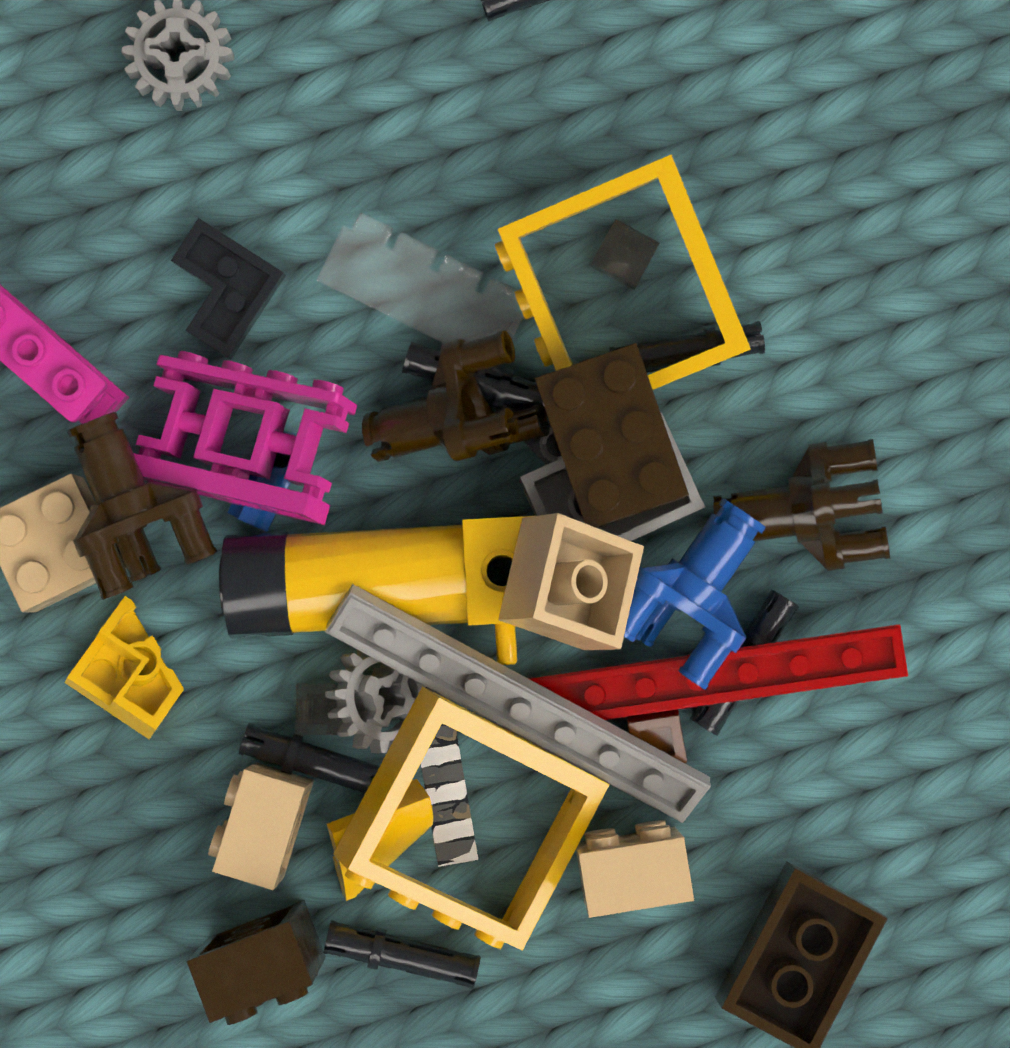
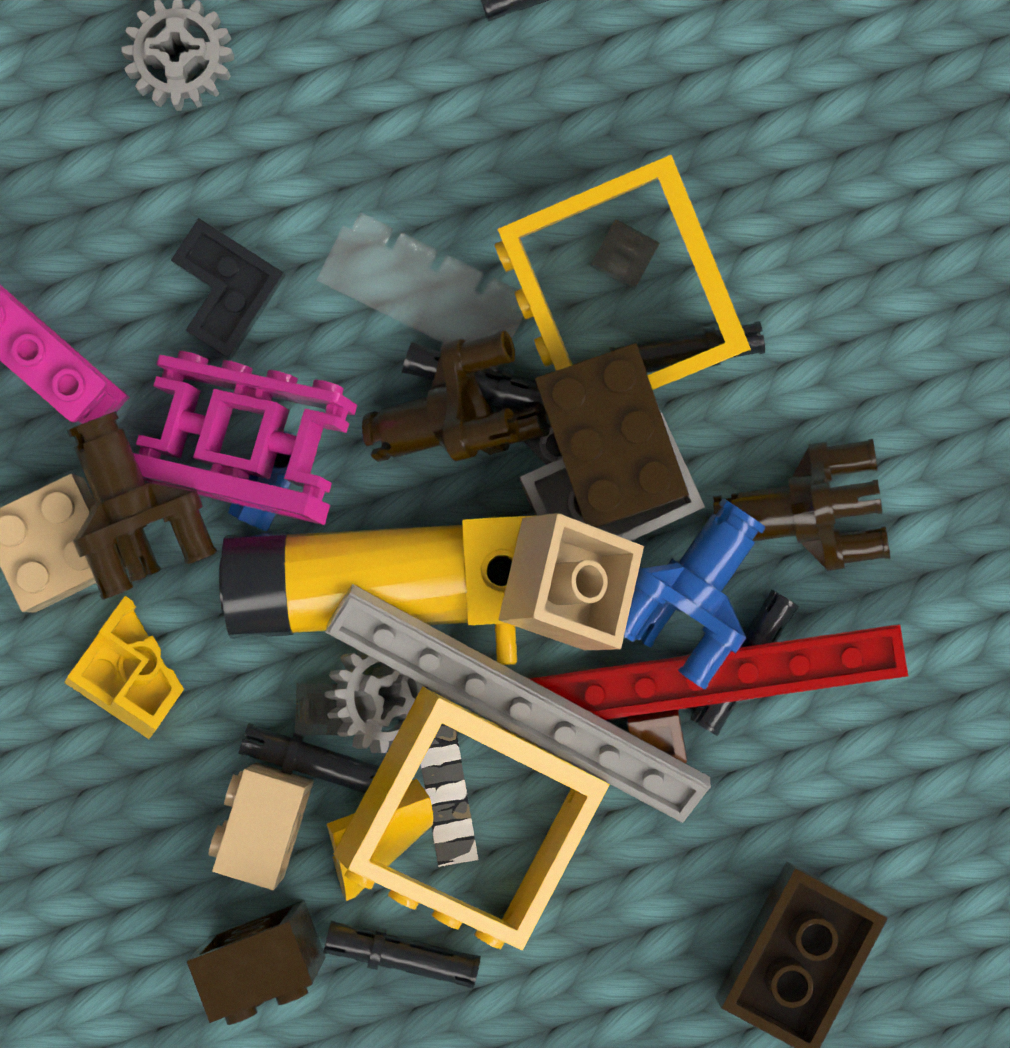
(633, 869): tan brick -> none

